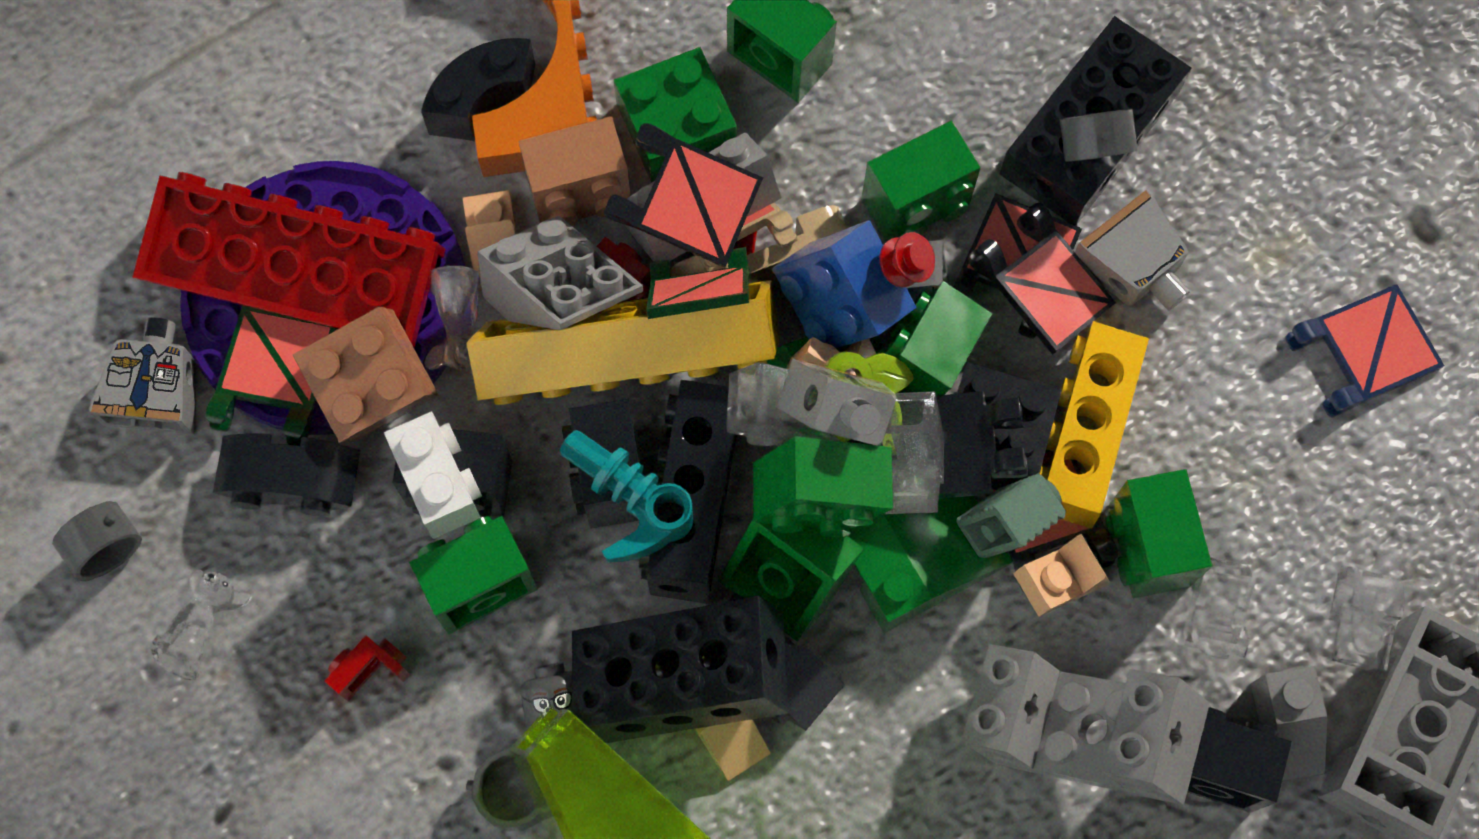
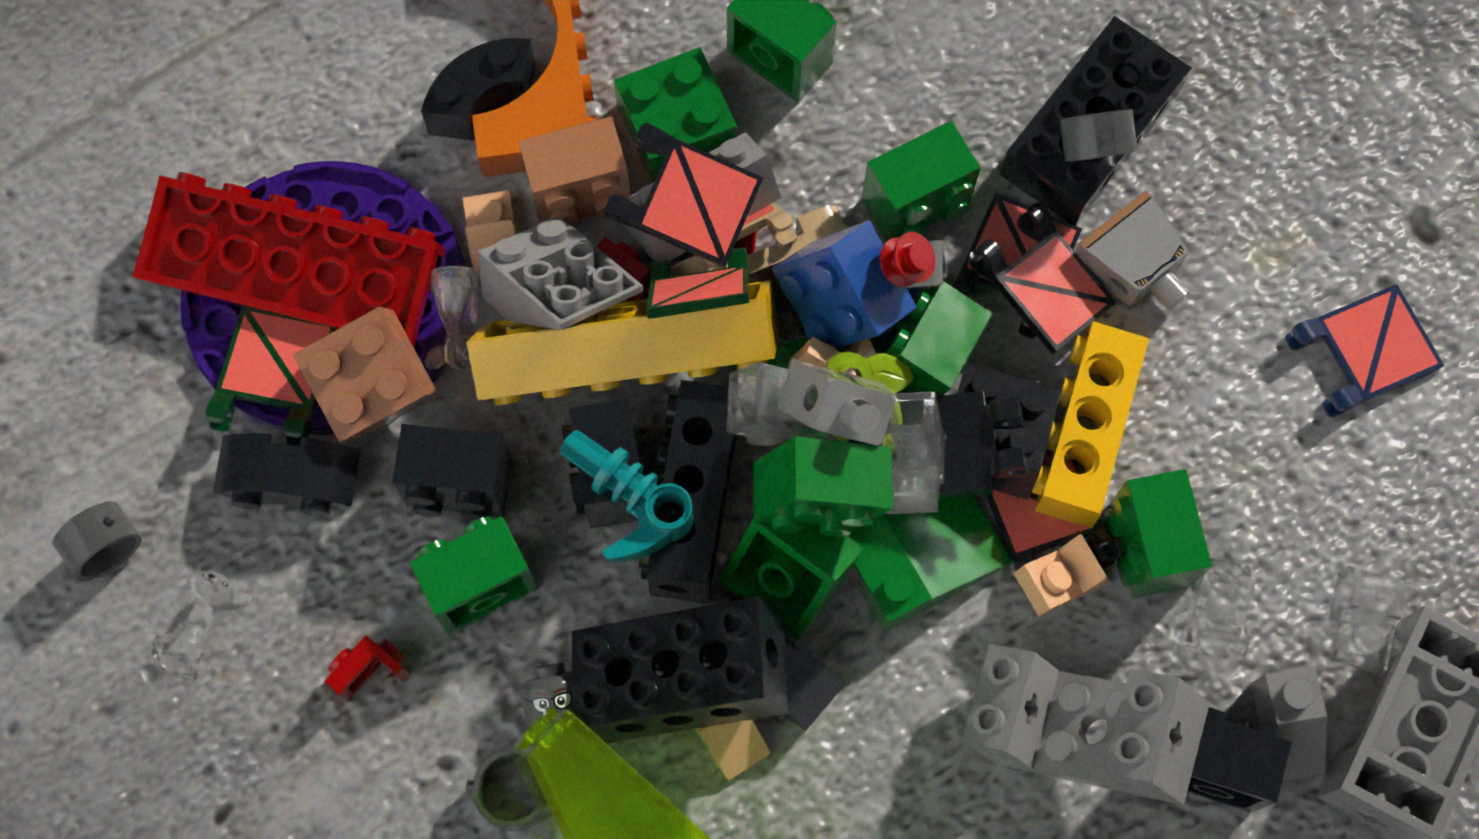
(148, 383): light grey torso -> none
(431, 474): white brick -> none
(1012, 516): sand green brick -> none

